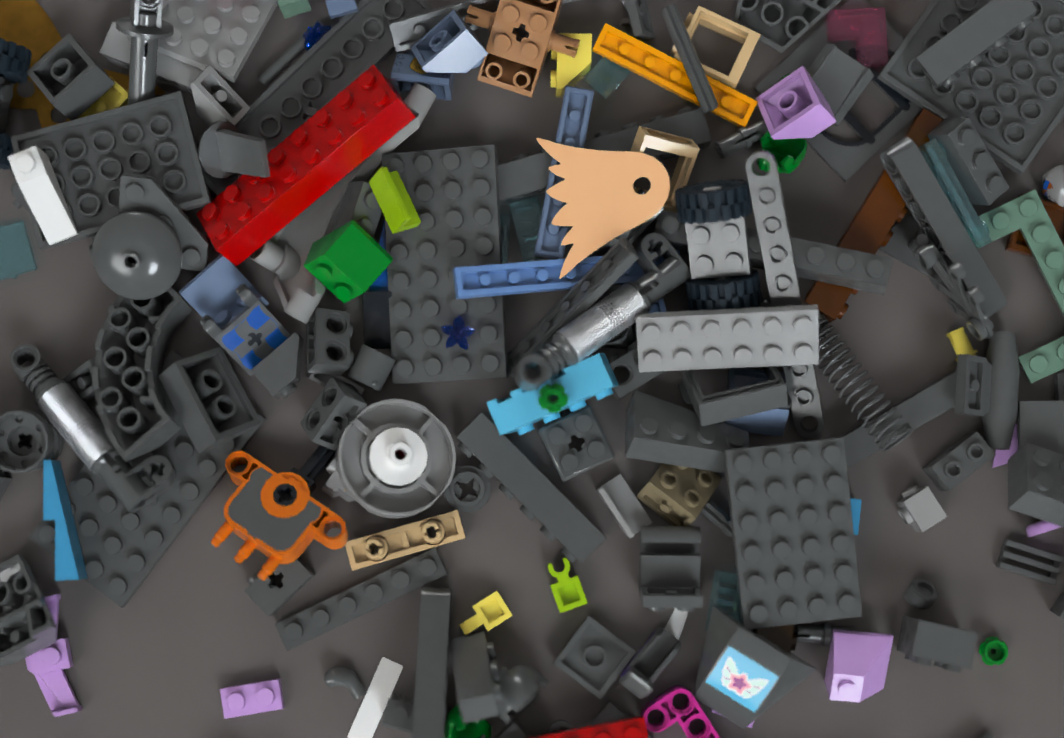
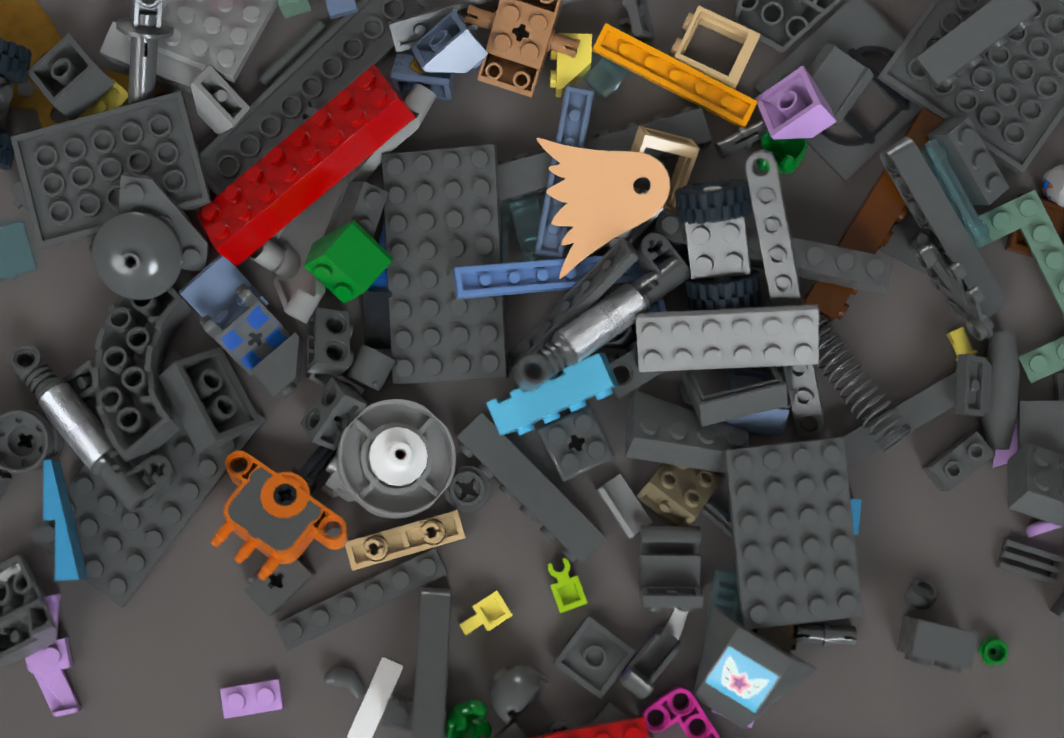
(43, 194): white slope -> none
(228, 151): dark grey piece -> none
(314, 34): clear blue plant -> none
(394, 200): lime panel -> none
(458, 333): clear blue plant -> none
(476, 677): dark grey brick -> none
(556, 405): green plate -> none
(689, 58): dark grey axle -> none
(857, 664): lavender slope -> none
(864, 26): clear pink tile -> none
(920, 508): light grey brick -> none

